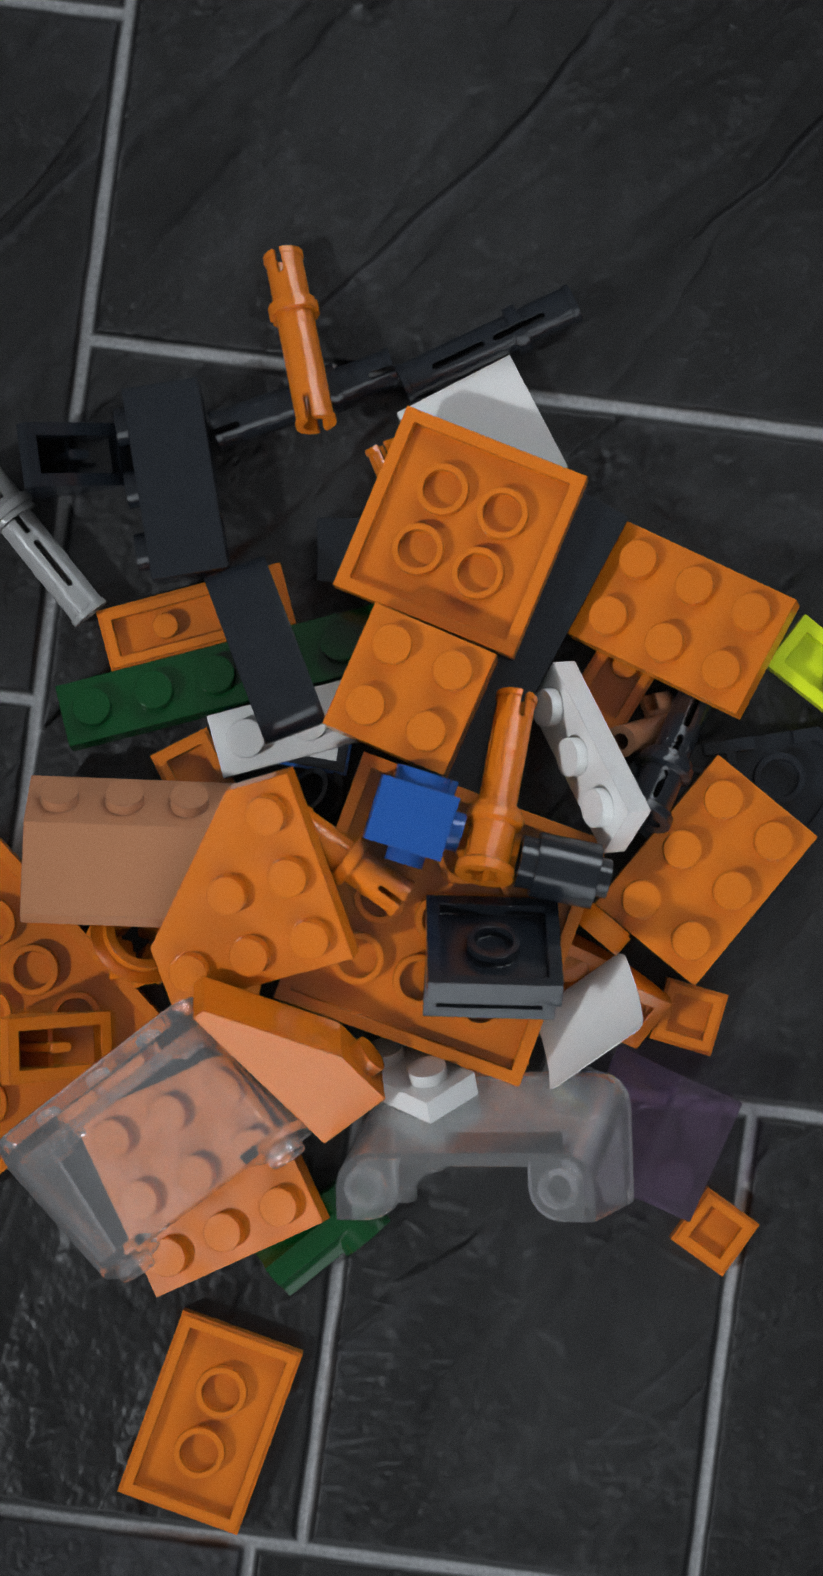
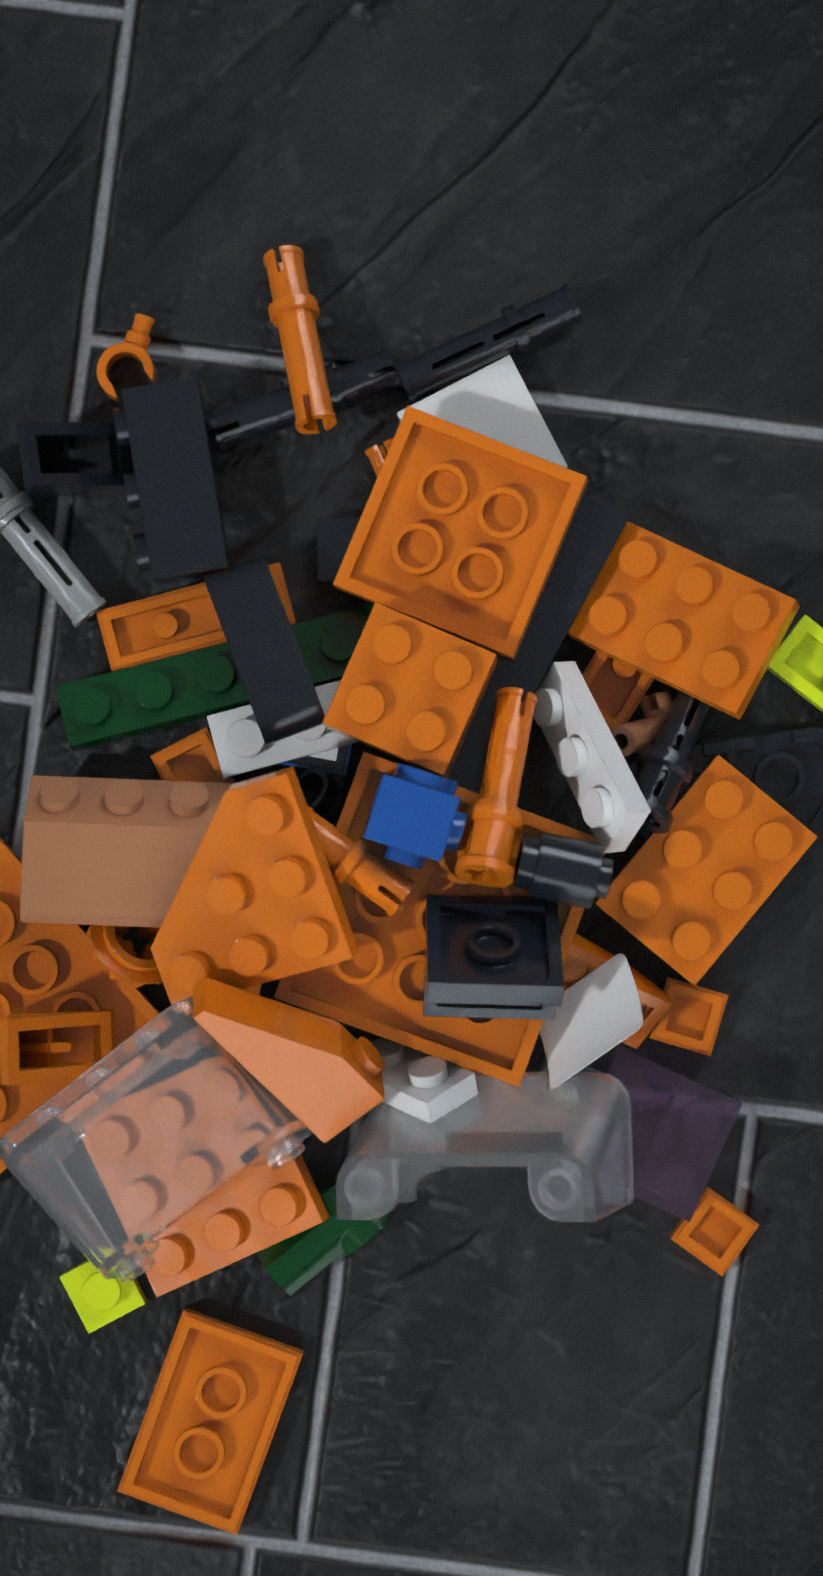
(99, 1298): none -> neon yellow plate
(134, 346): none -> orange piece
(604, 929): orange tile -> none

